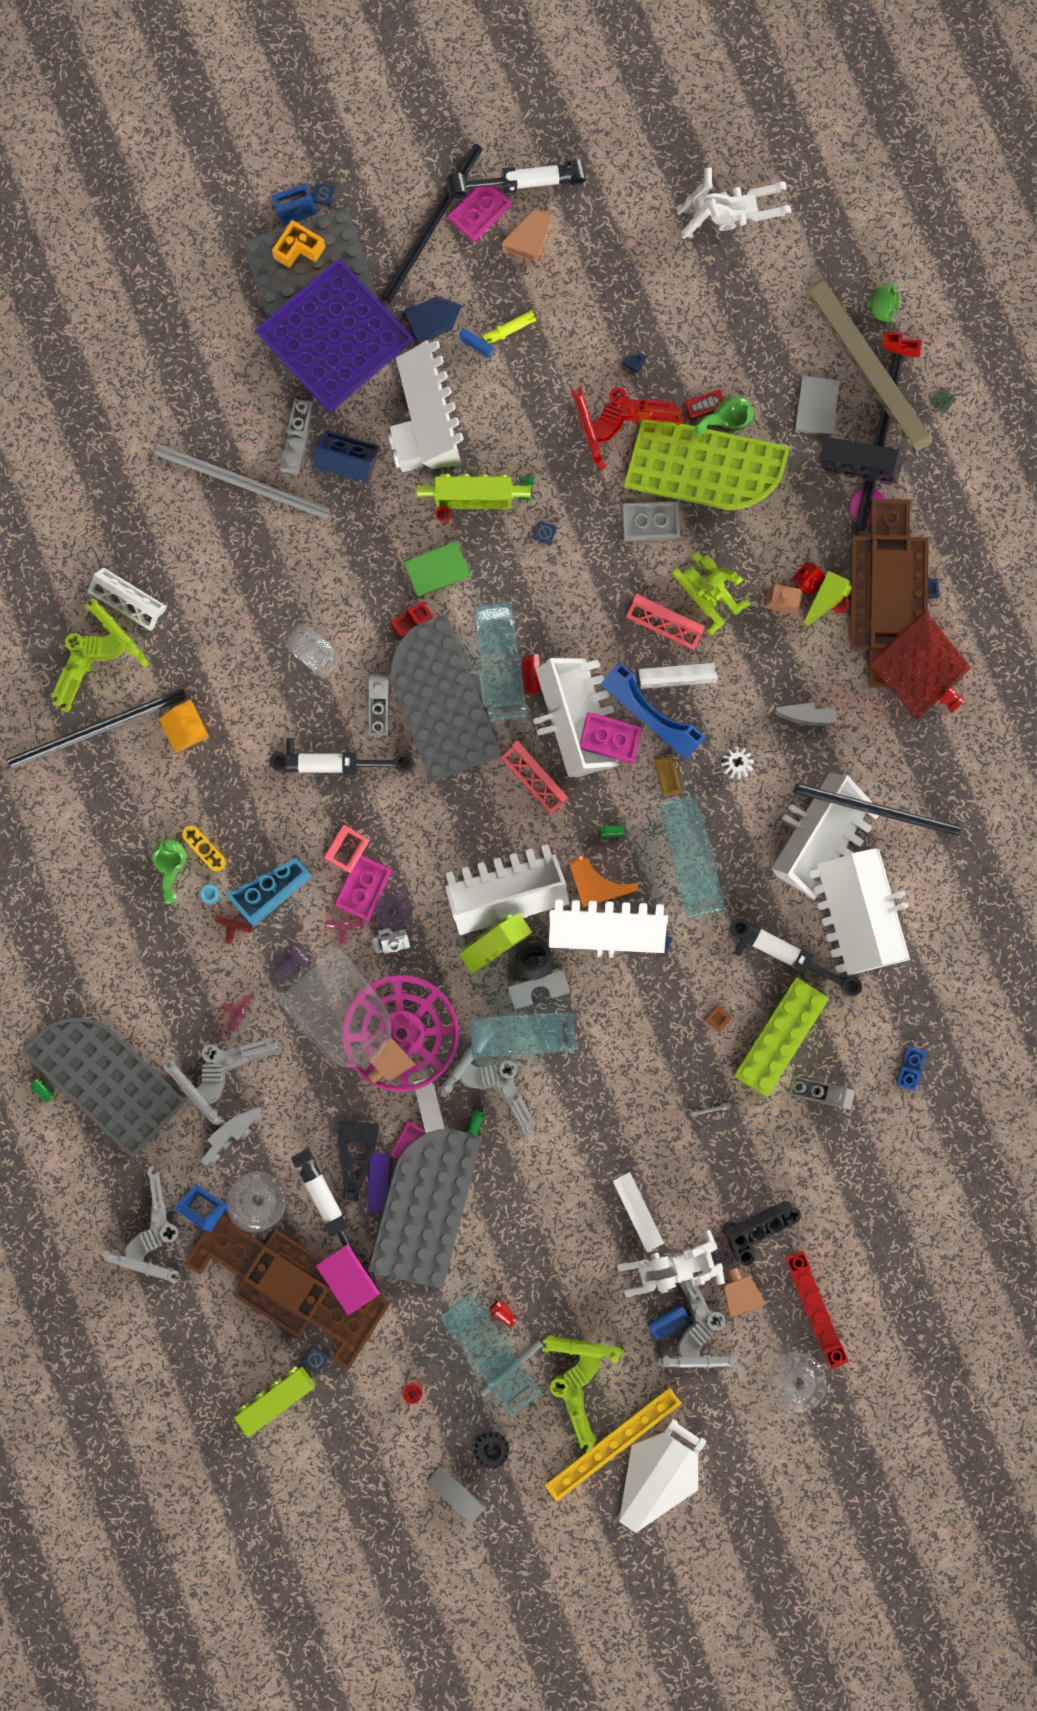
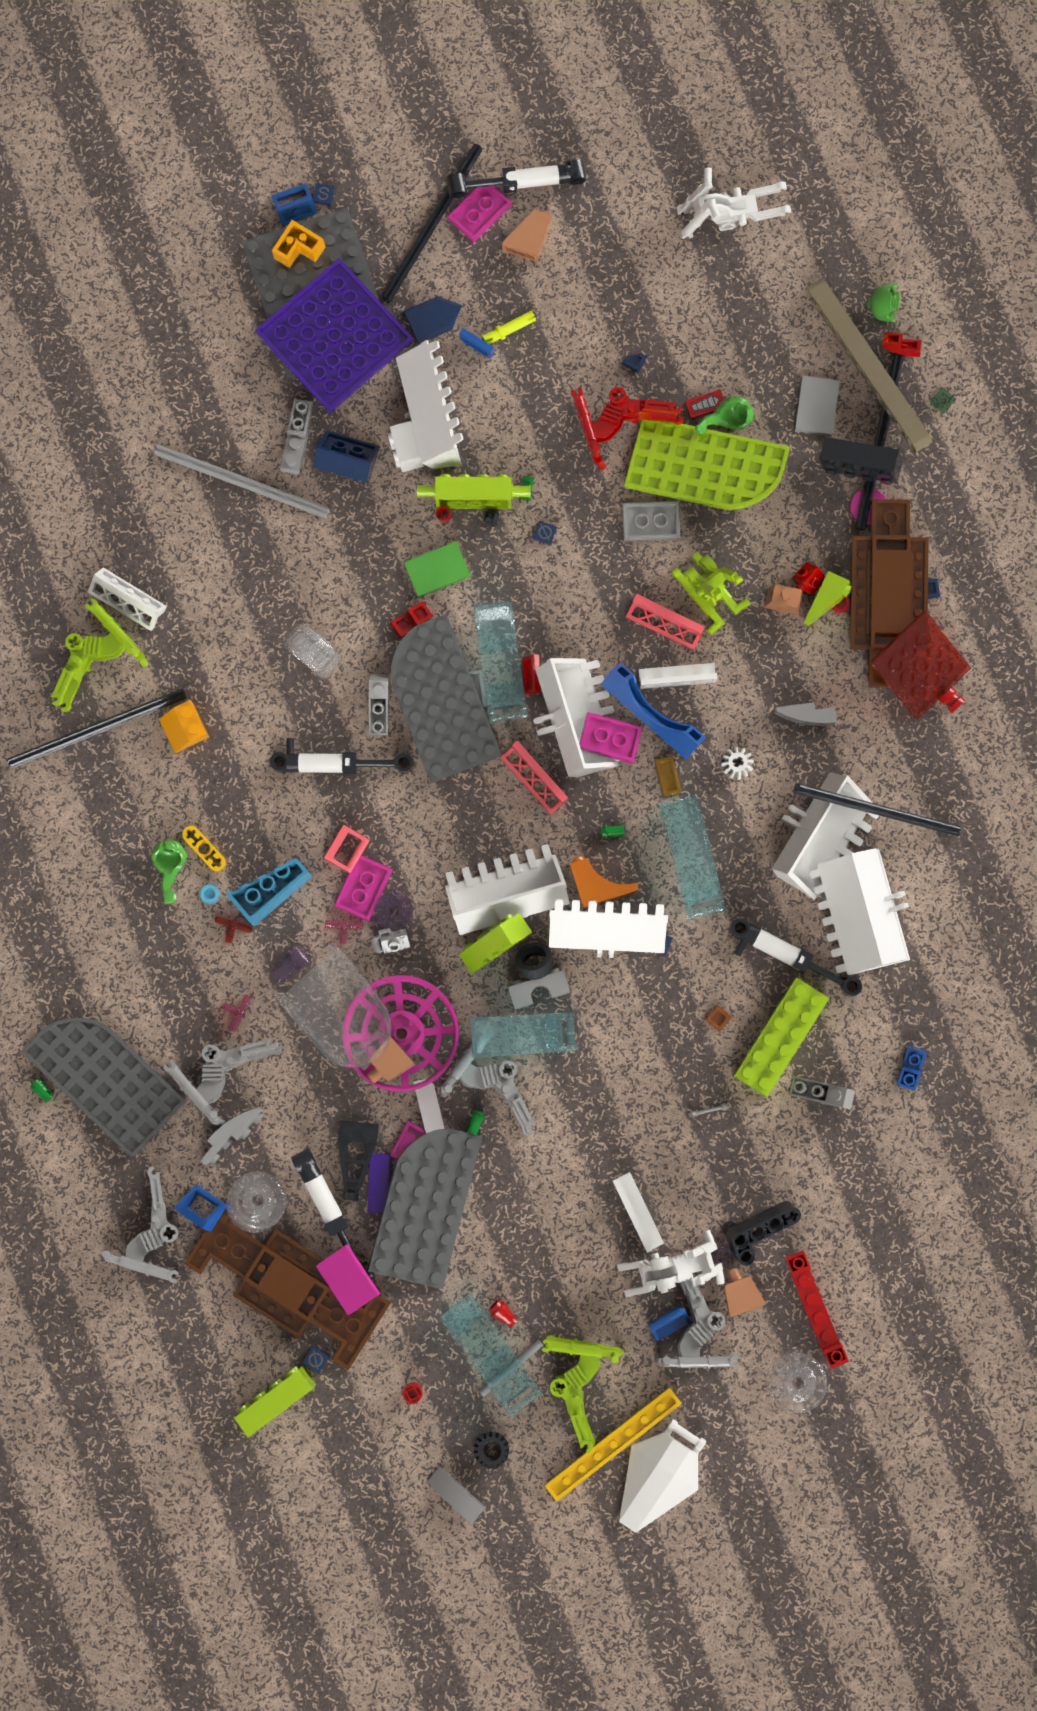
(492, 518): none -> black piece

